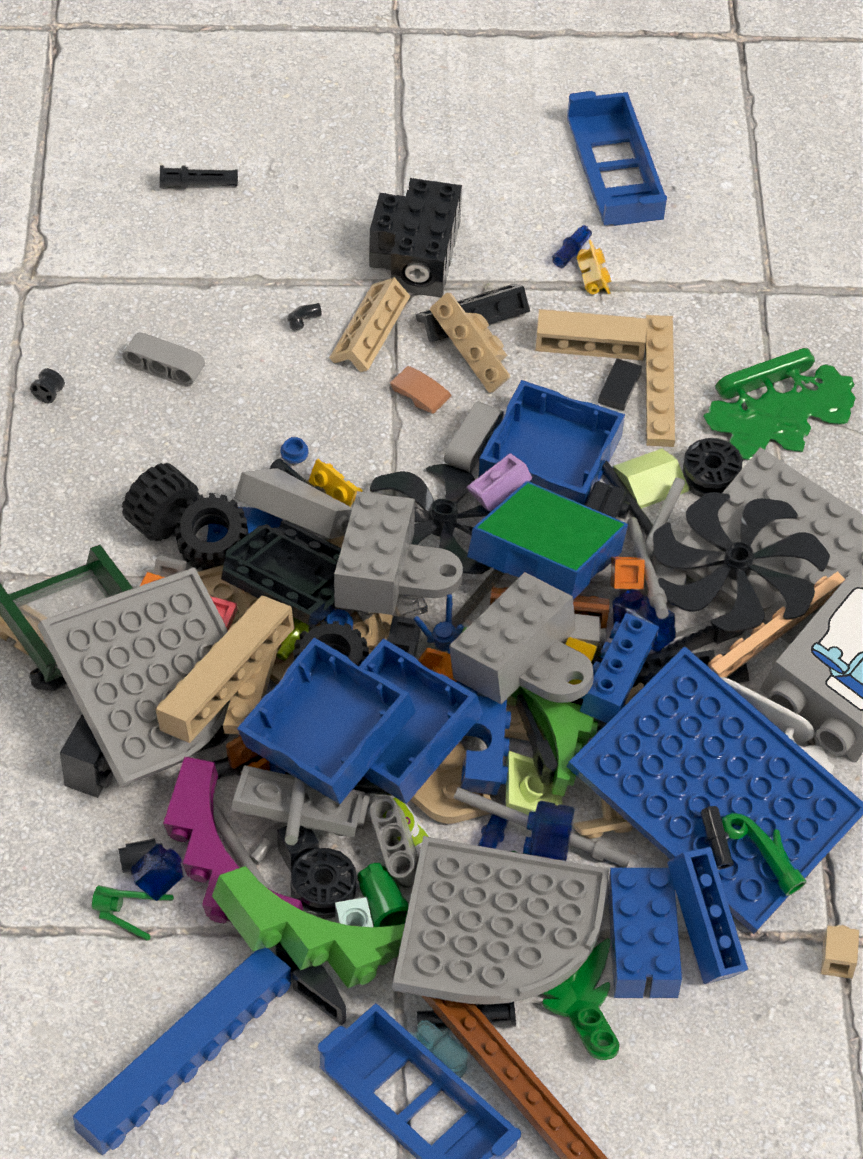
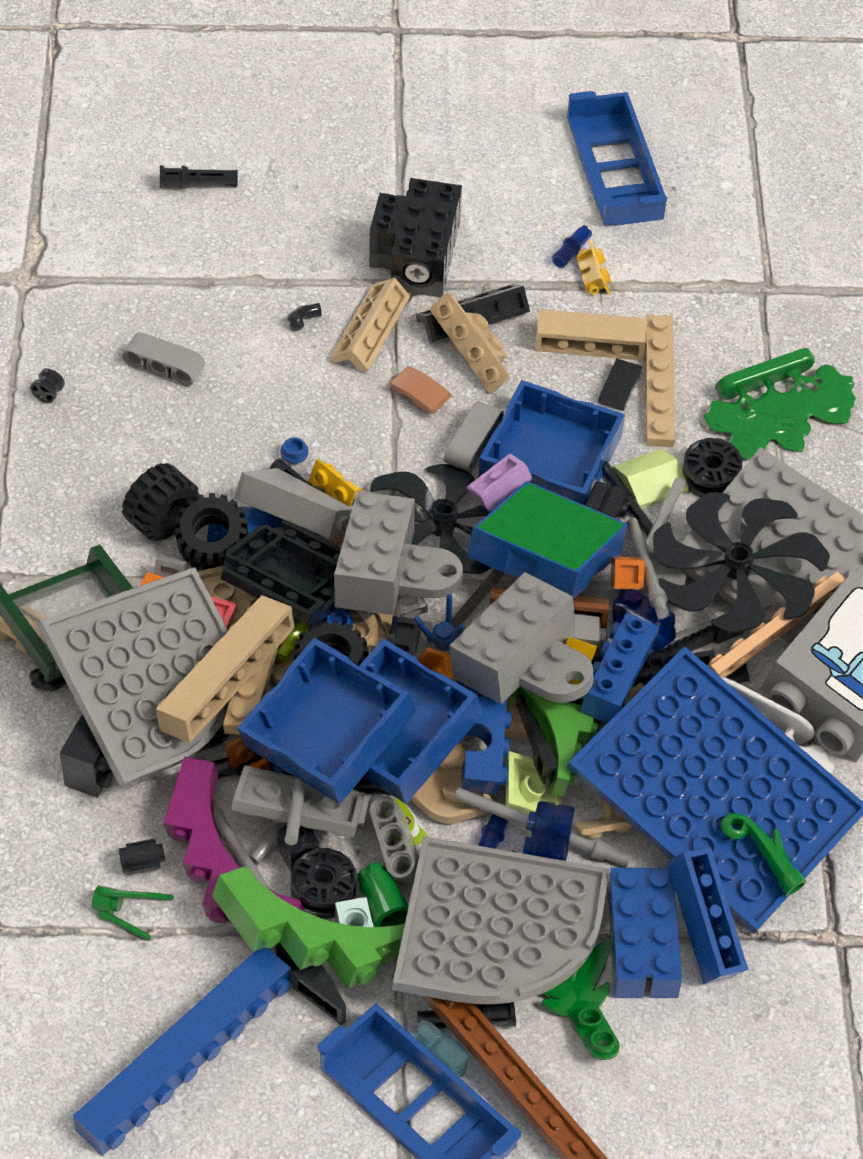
(157, 871): clear blue brick -> none
(716, 837): black axle -> none
(840, 951): tan brick -> none

